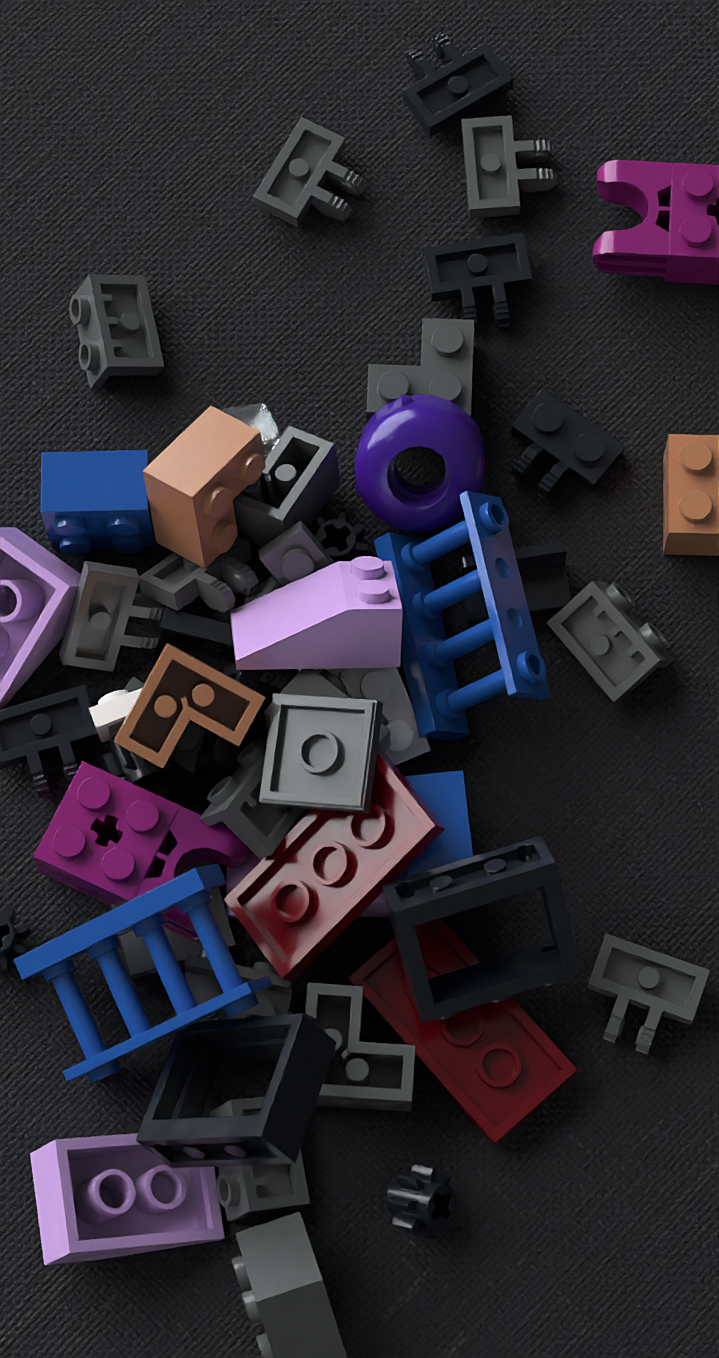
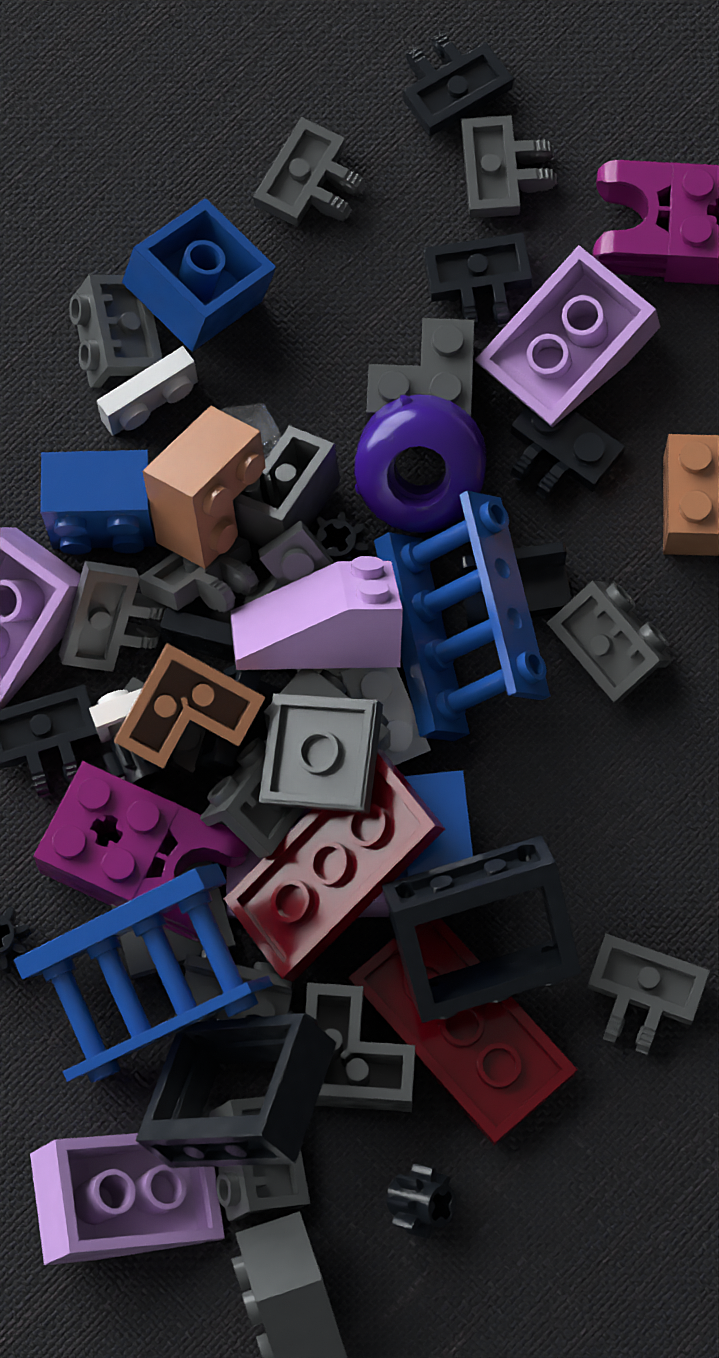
(135, 399): none -> white plate
(198, 274): none -> blue brick
(569, 337): none -> lavender slope

